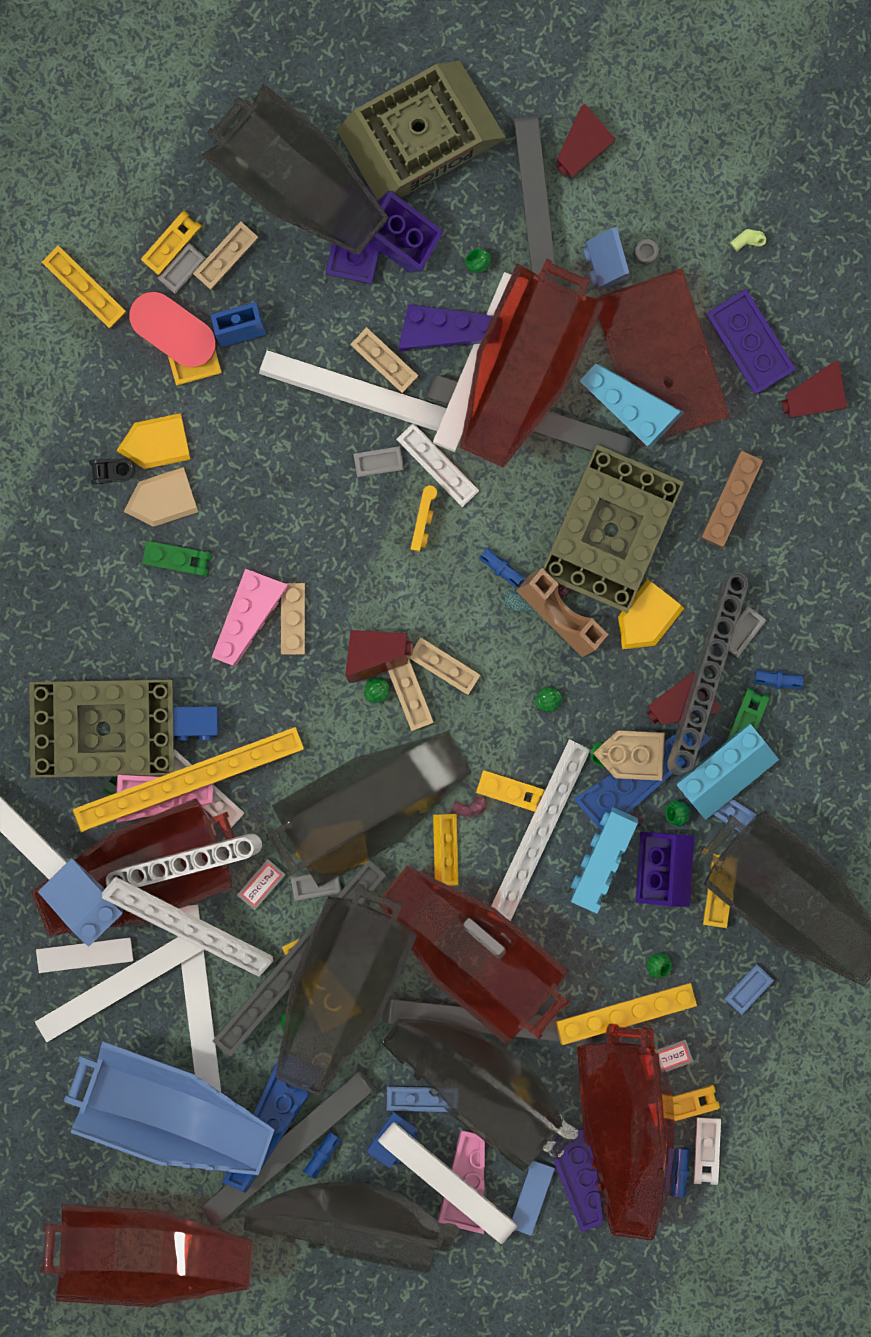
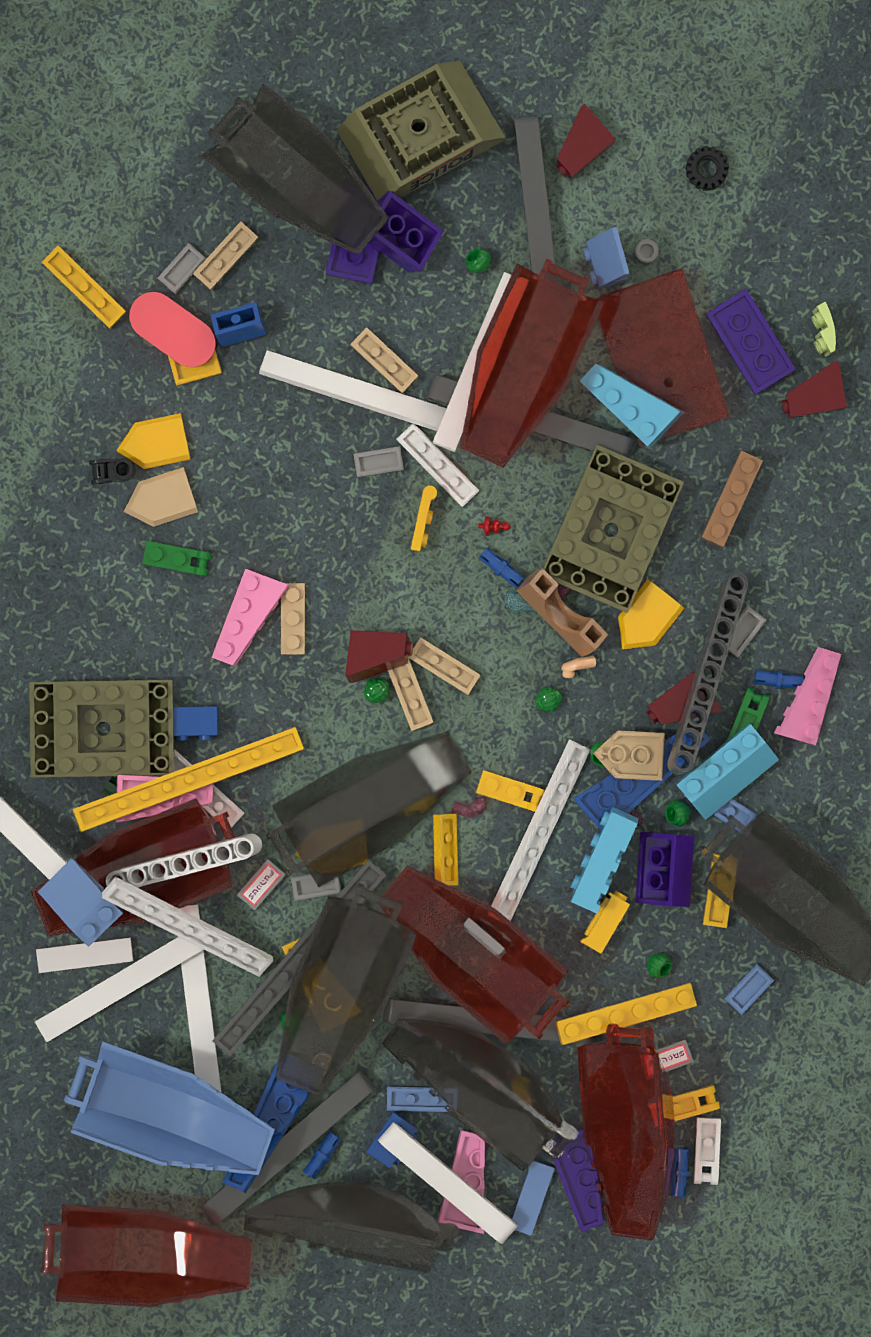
(170, 243): yellow plate -> none
(441, 327): dark purple wing -> none
(495, 526): none -> red hair
(577, 664): none -> light nougat arm
(605, 921): none -> yellow window
(715, 156): none -> black tyre
(749, 237): yellowish green arm -> none
(808, 709): none -> bright pink wing
(826, 338): none -> yellowish green slope

